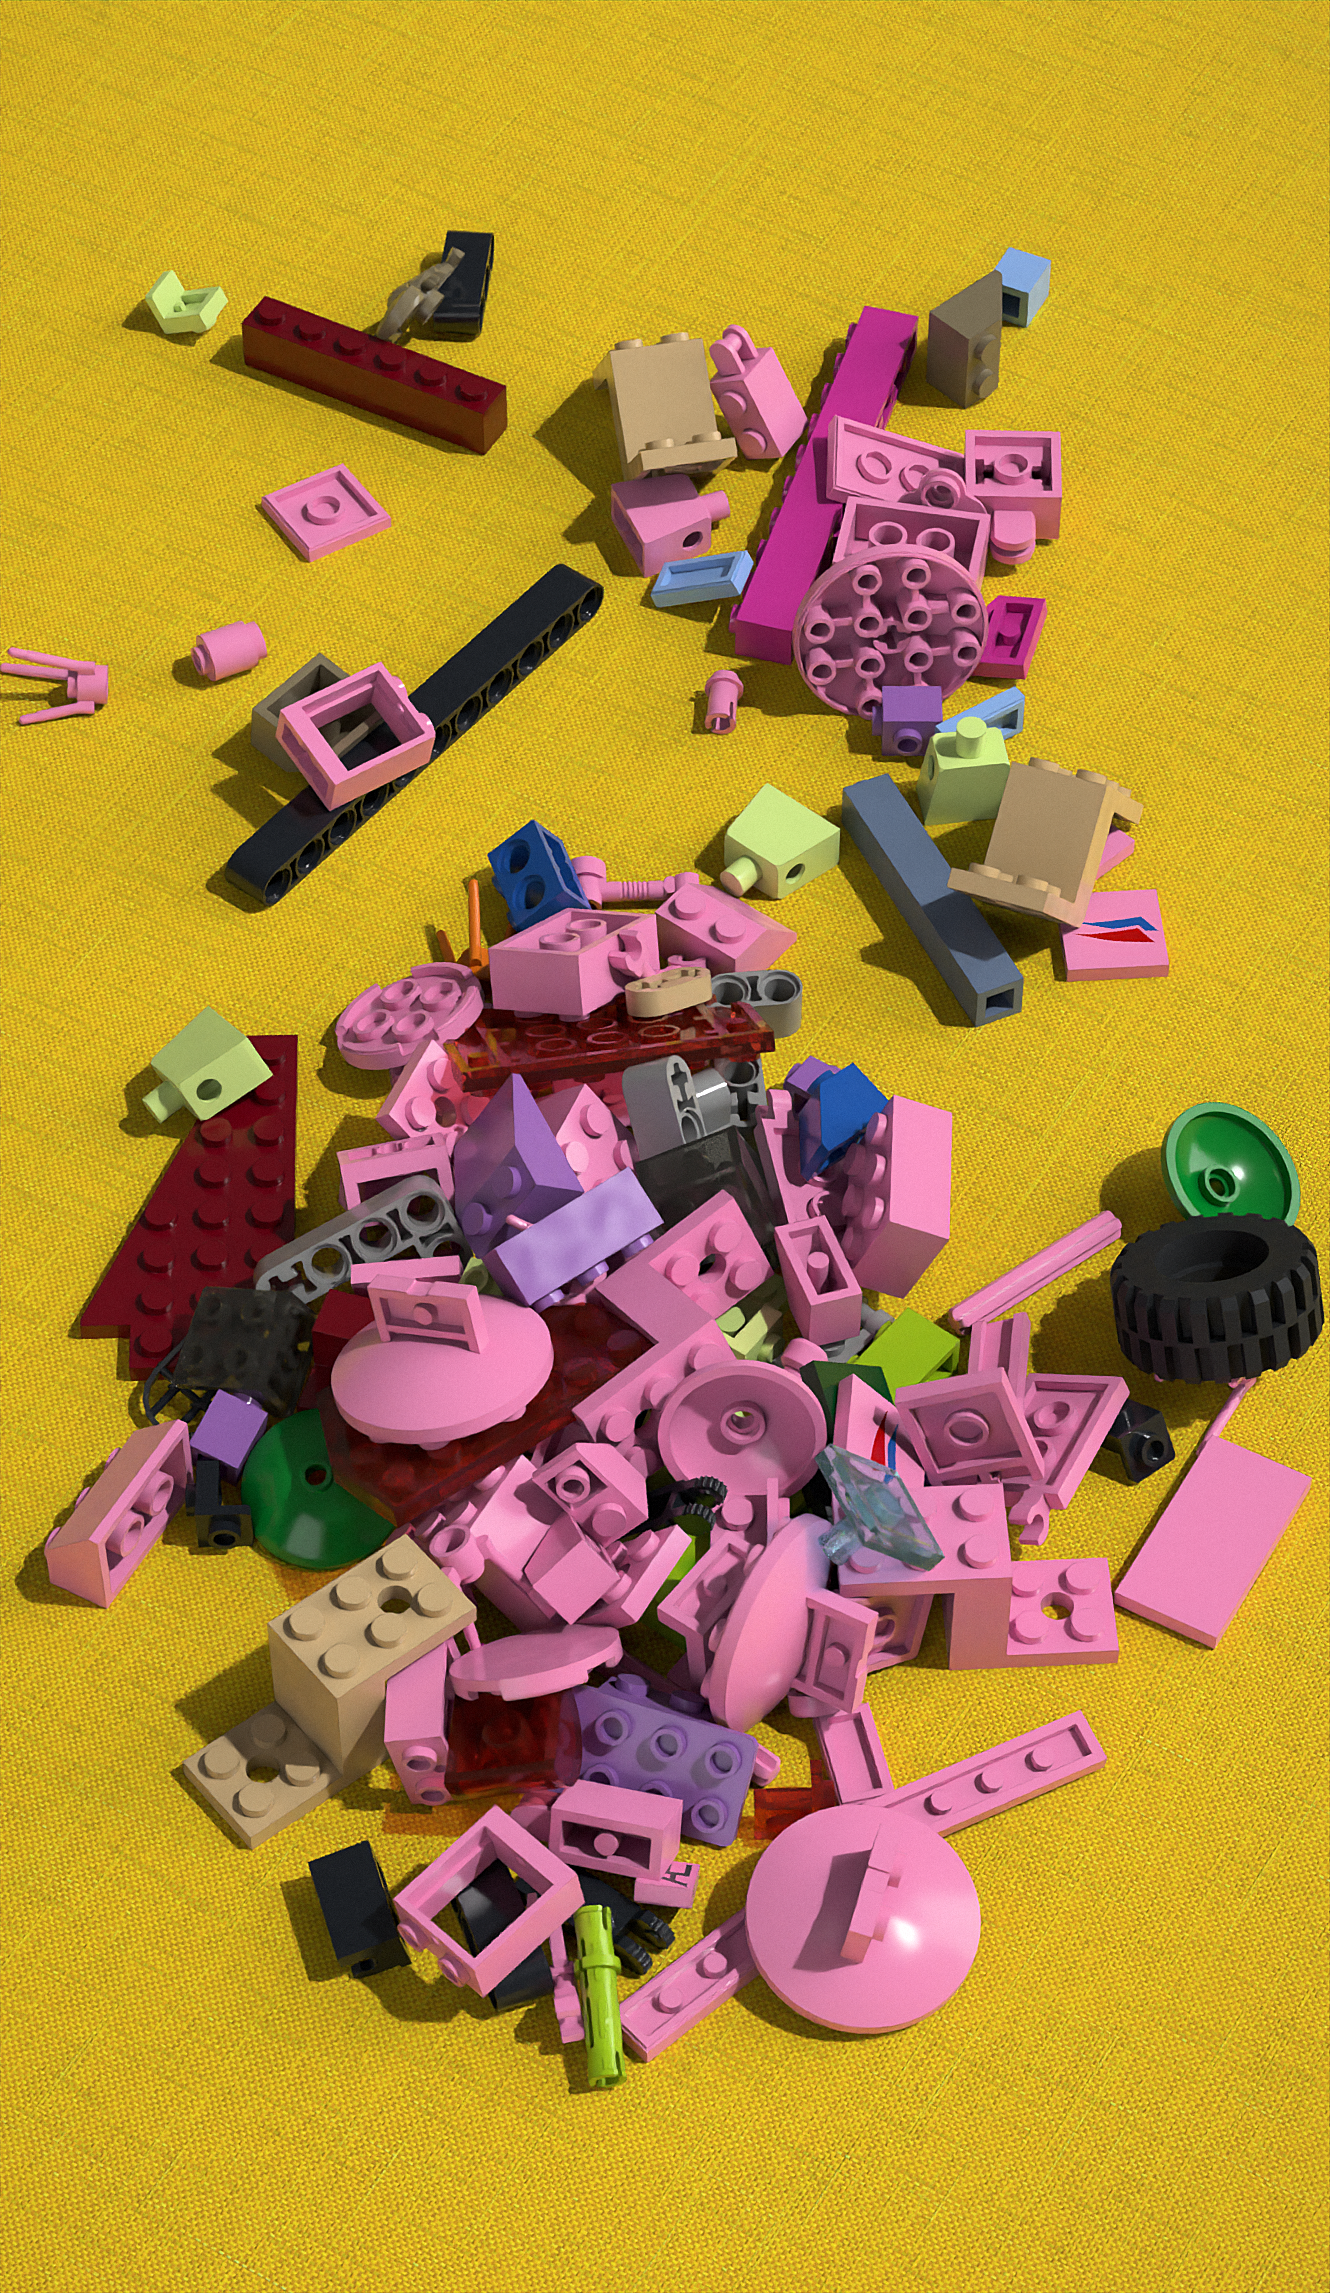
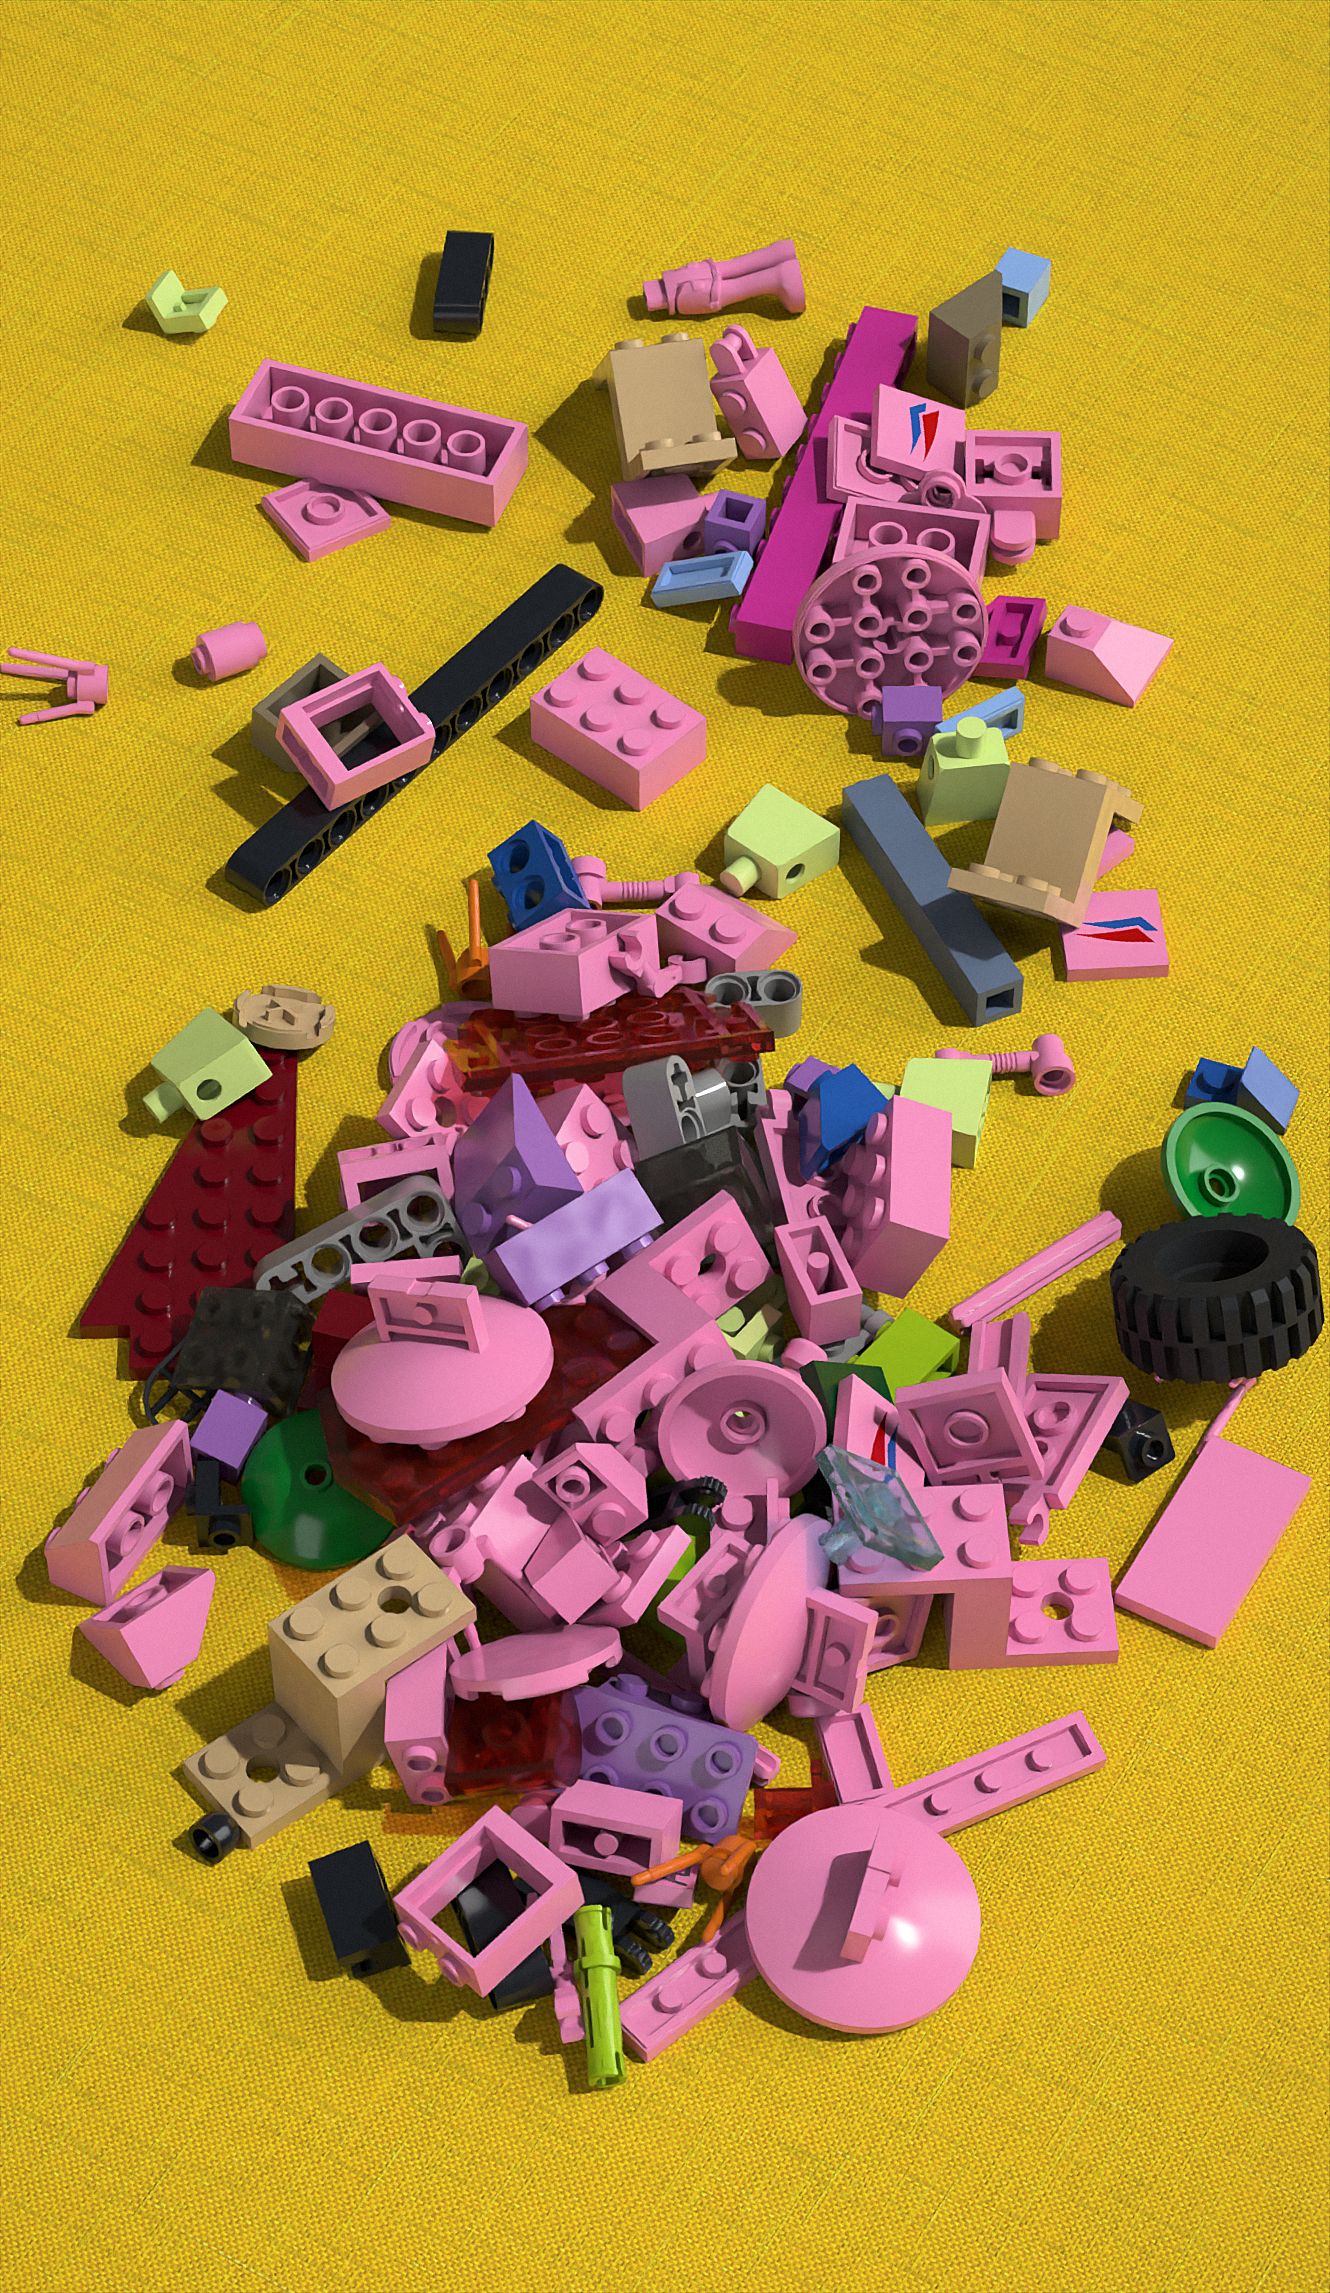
(154, 1626): none -> bright pink slope
(214, 1836): none -> black hinge
(283, 1017): none -> tan tile
(375, 375): dark red brick -> none
(379, 442): none -> bright pink brick
(388, 1023): bright pink tile -> none
(416, 299): dark tan animal -> none
(618, 728): none -> bright pink brick
(668, 991): tan beam -> none
(711, 284): none -> bright pink piece
(723, 692): bright pink pin -> none
(723, 1869): none -> orange plant
(734, 524): none -> medium lavender brick
(915, 434): none -> bright pink tile
(953, 1086): none -> yellowish green torso
(1047, 1064): none -> bright pink brick
(1104, 654): none -> bright pink slope
(1256, 1088): none -> blue slope

